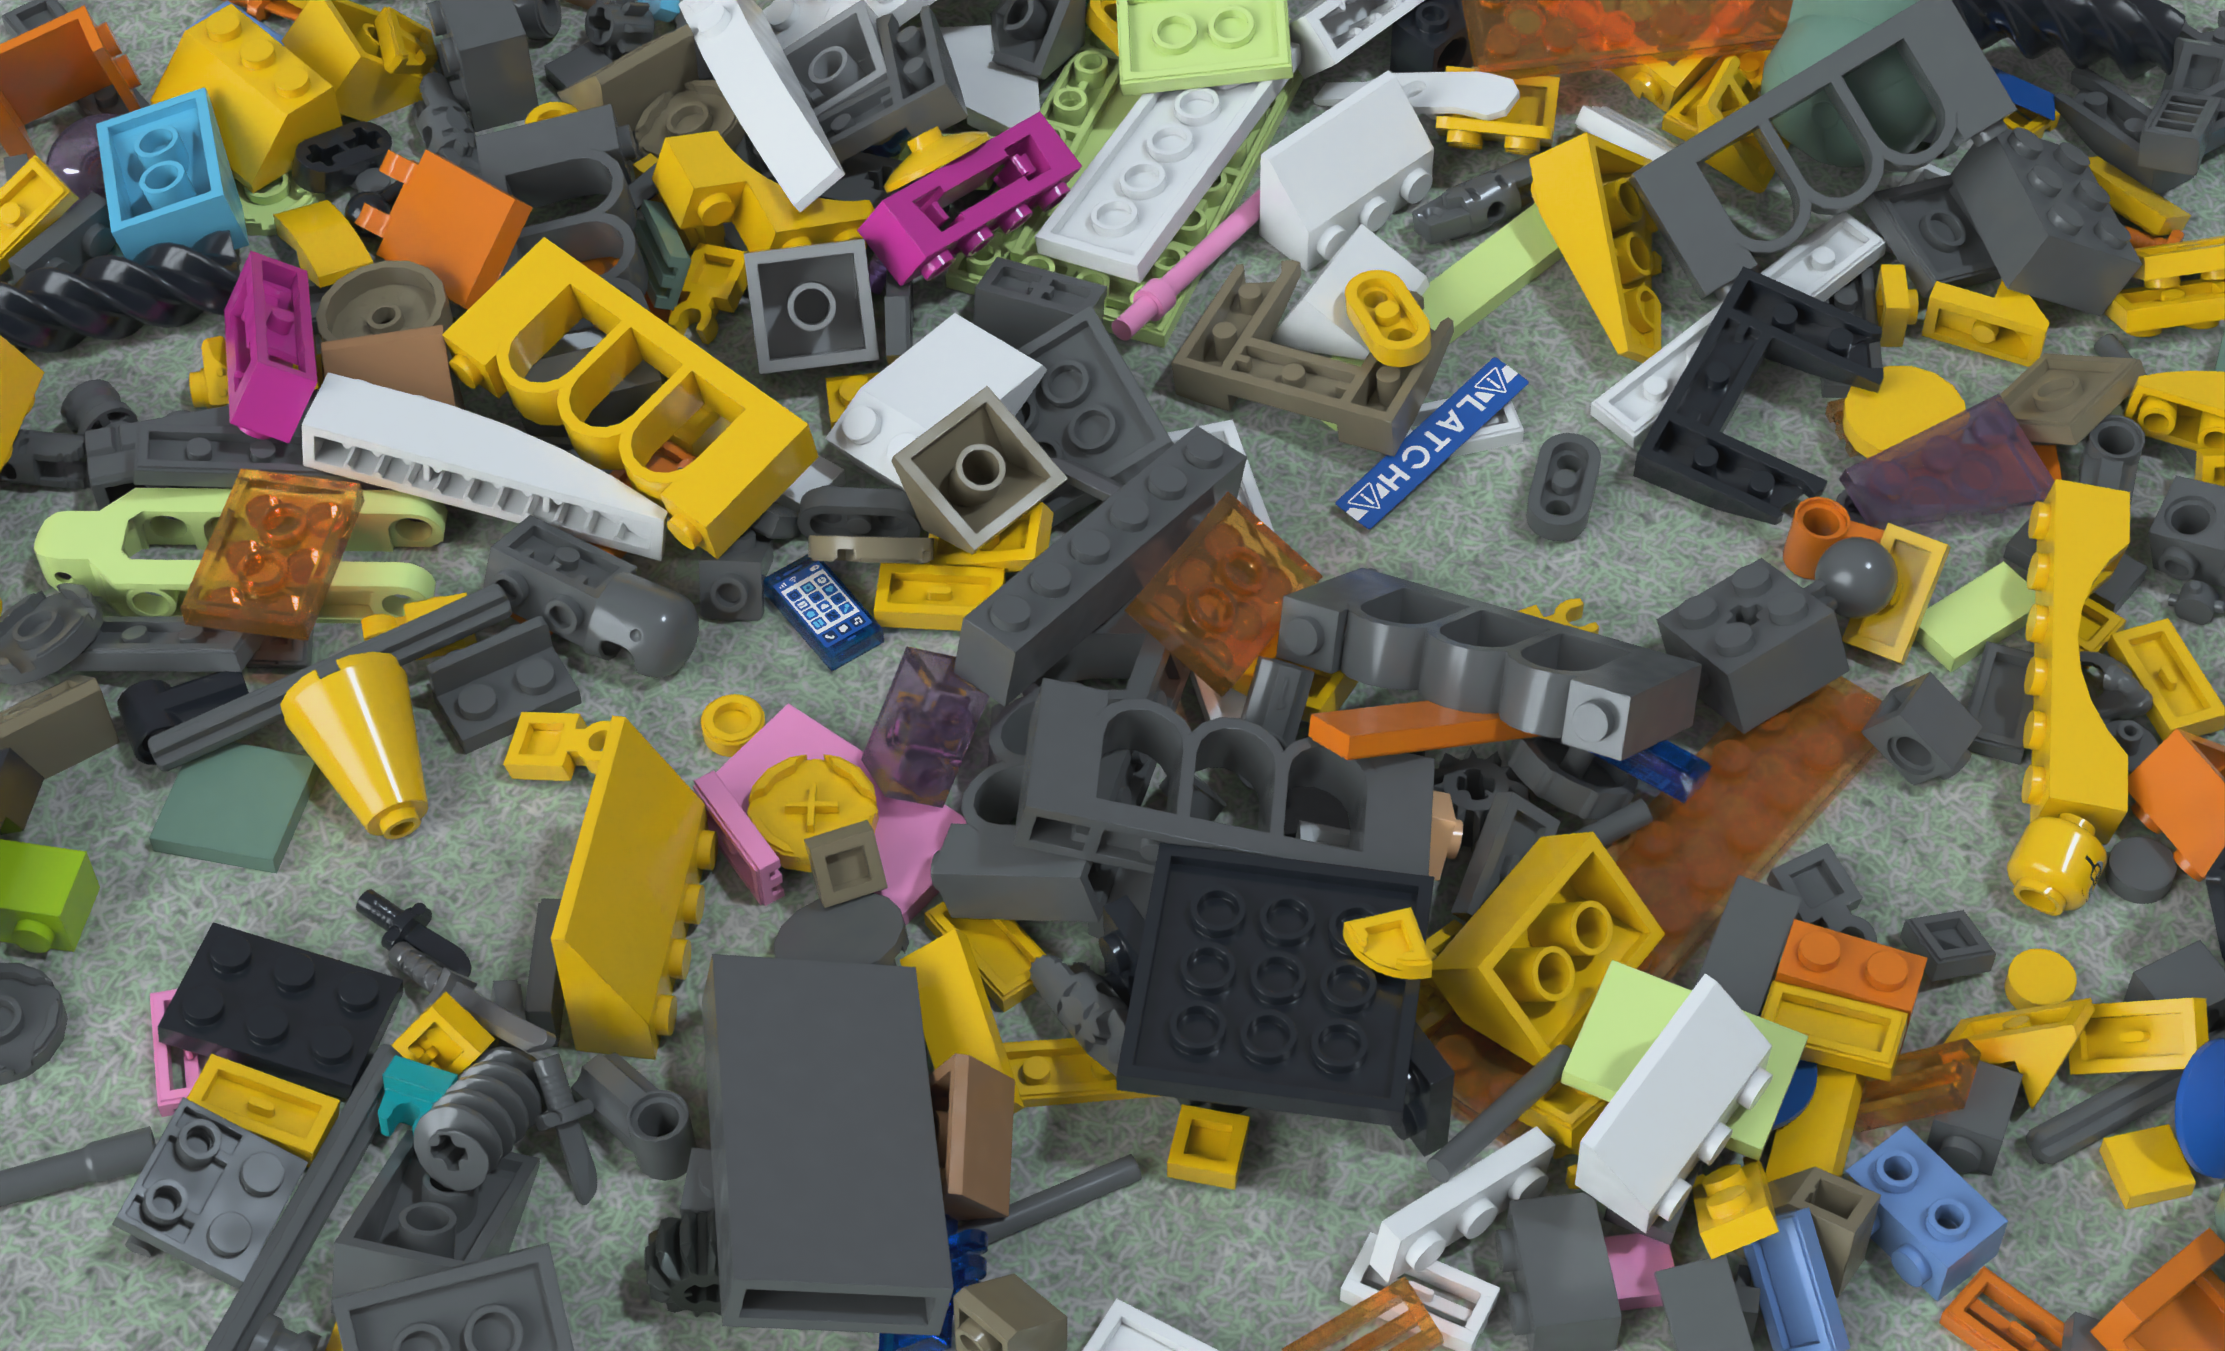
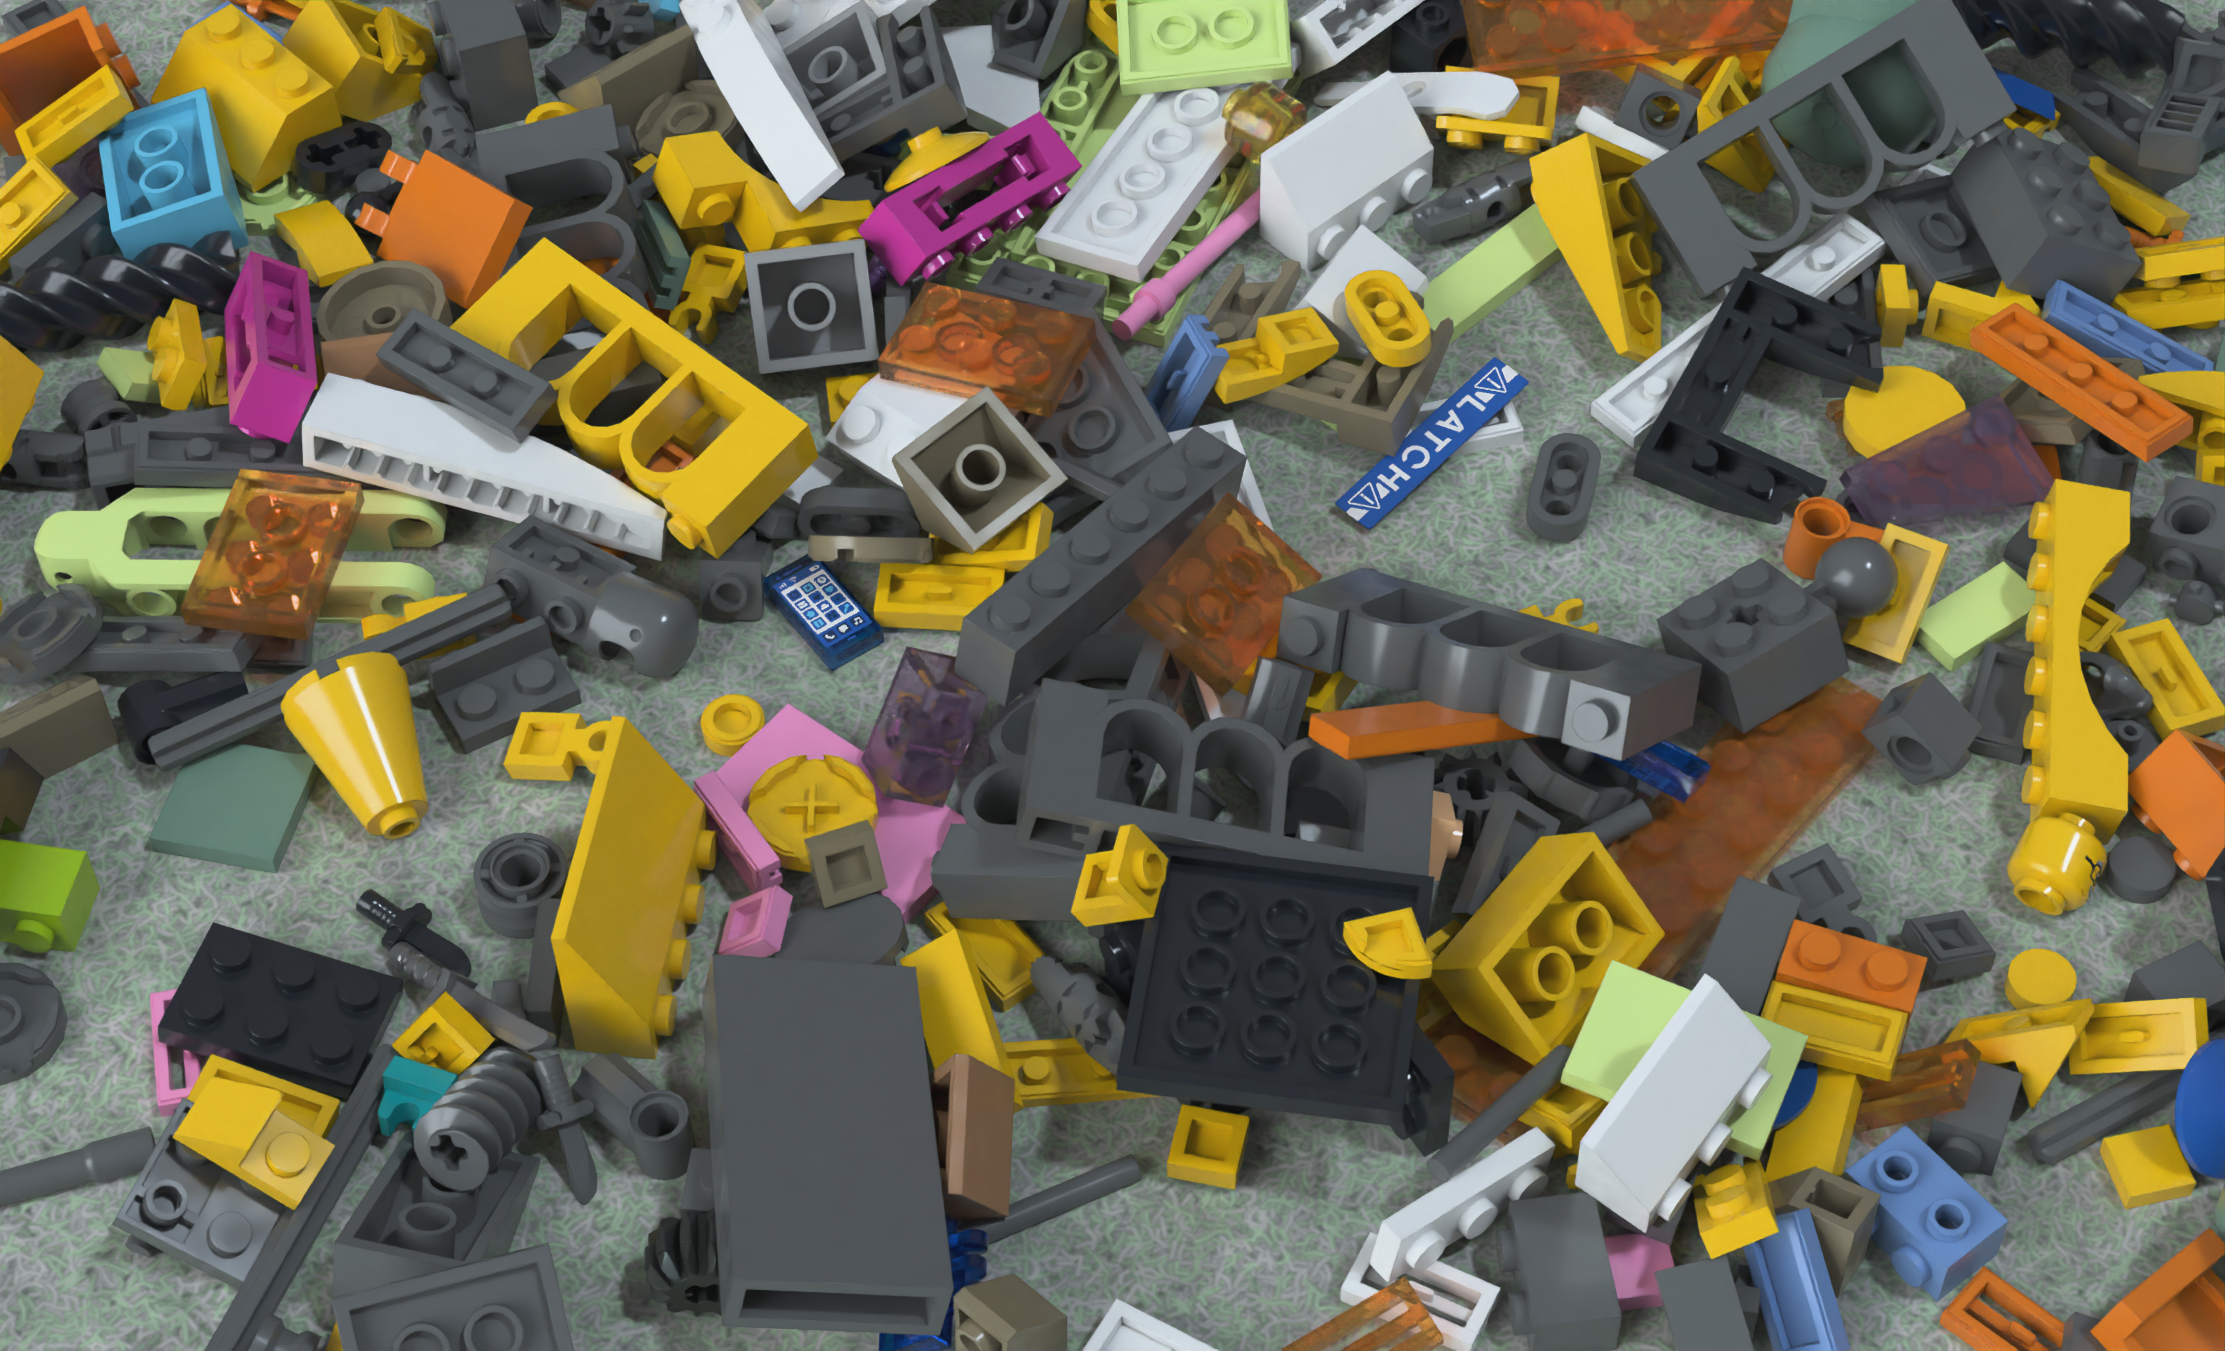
(75, 118): none -> yellow plate
(130, 374): none -> yellowish green tile
(177, 354): none -> yellow plate
(248, 1137): none -> yellow slope
(467, 375): none -> dark grey plate
(516, 862): none -> dark grey wheel
(756, 923): none -> bright pink tile
(973, 340): none -> clear orange plate
(1121, 881): none -> yellow bracket
(1186, 374): none -> medium blue tile
(1261, 118): none -> clear yellow head
(1281, 351): none -> yellow slope
(1646, 85): none -> dark grey brick
(2081, 382): none -> orange tile
(2114, 333): none -> medium blue tile

